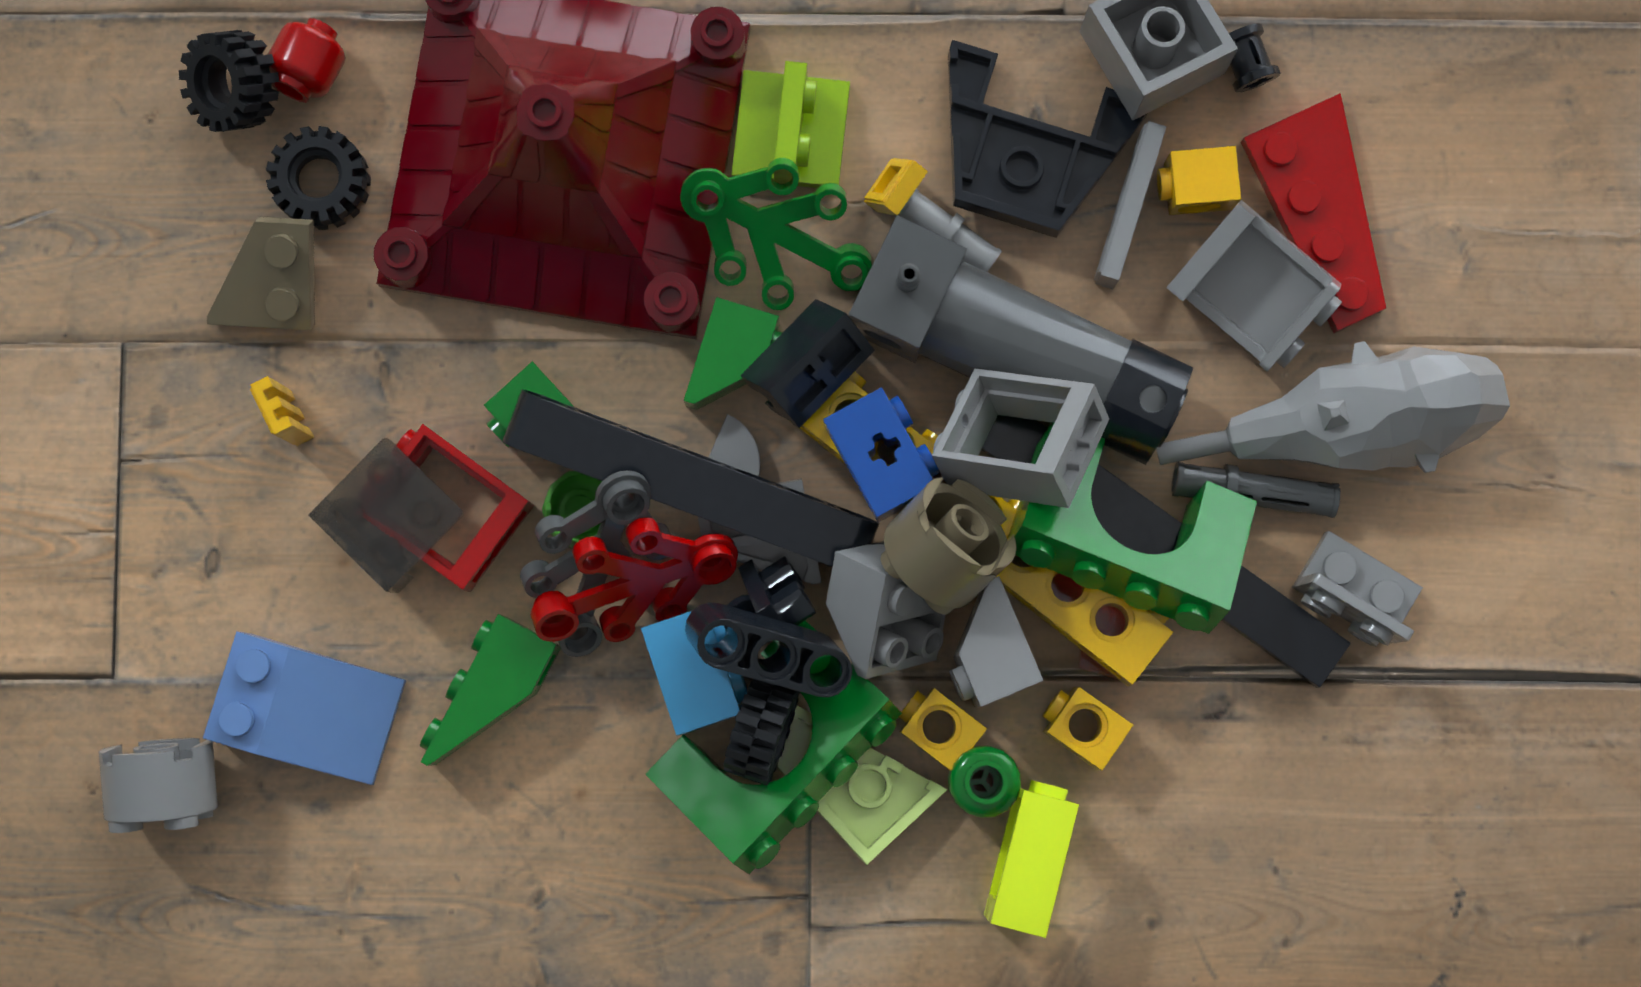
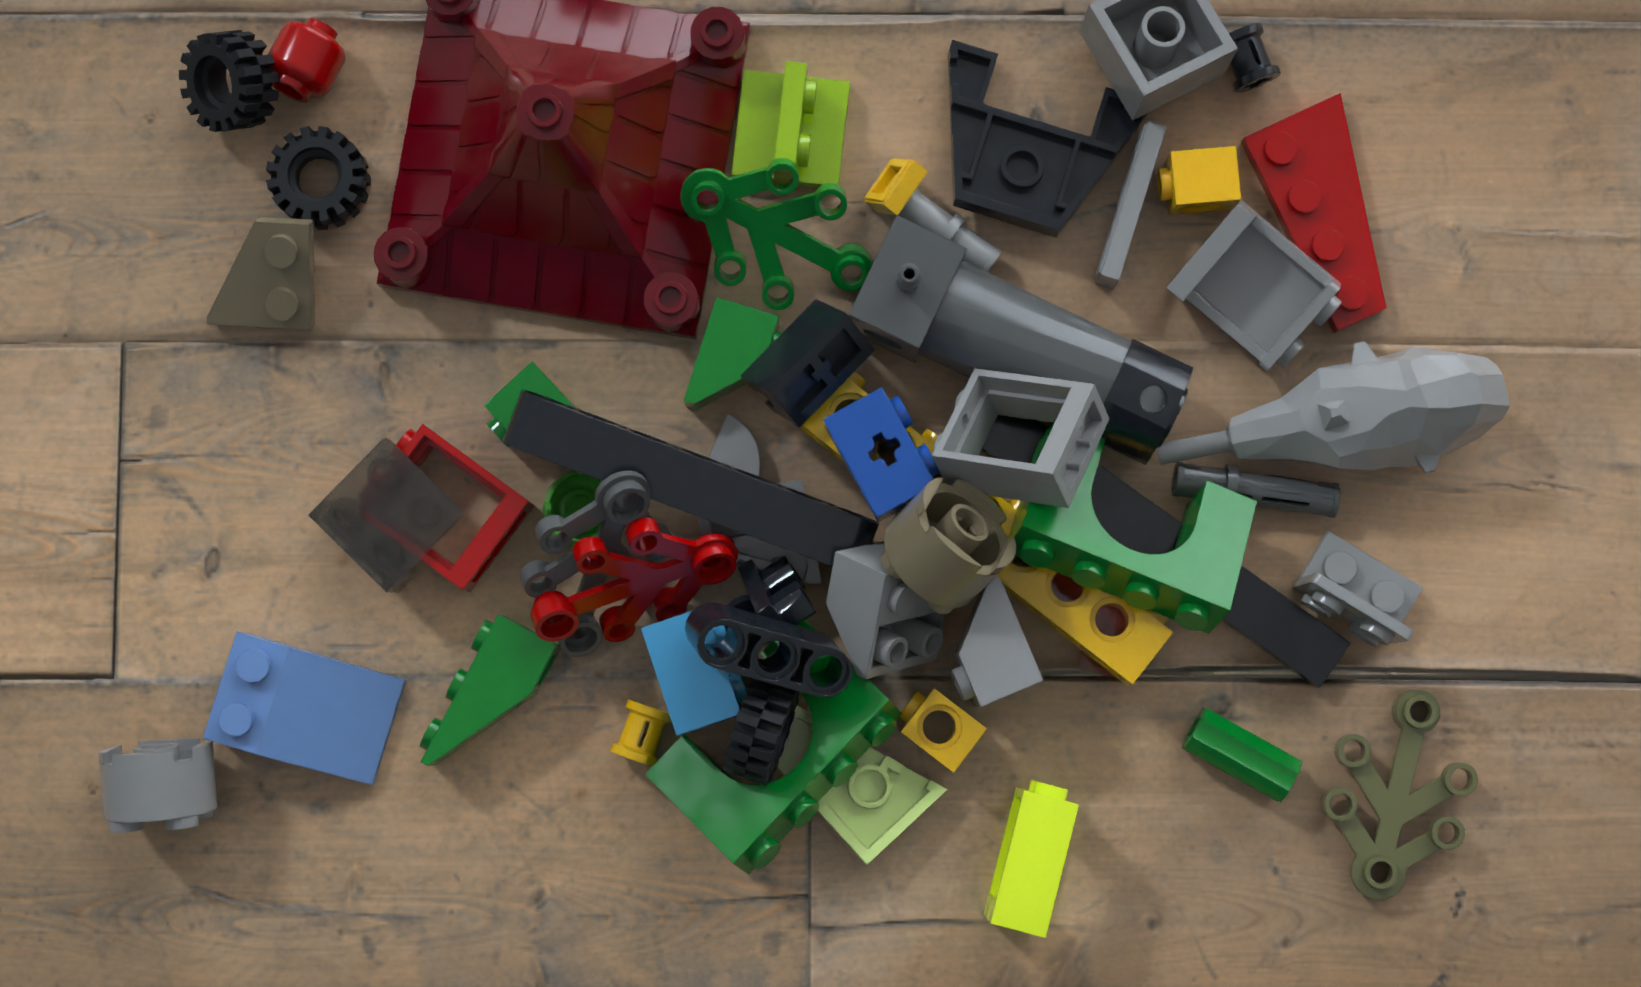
(275, 404): yellow tile -> none
(646, 749): none -> yellow bush
(998, 796): green head -> none
(1110, 727): yellow brick -> none
(1242, 754): none -> green axle
(1395, 803): none -> olive plant

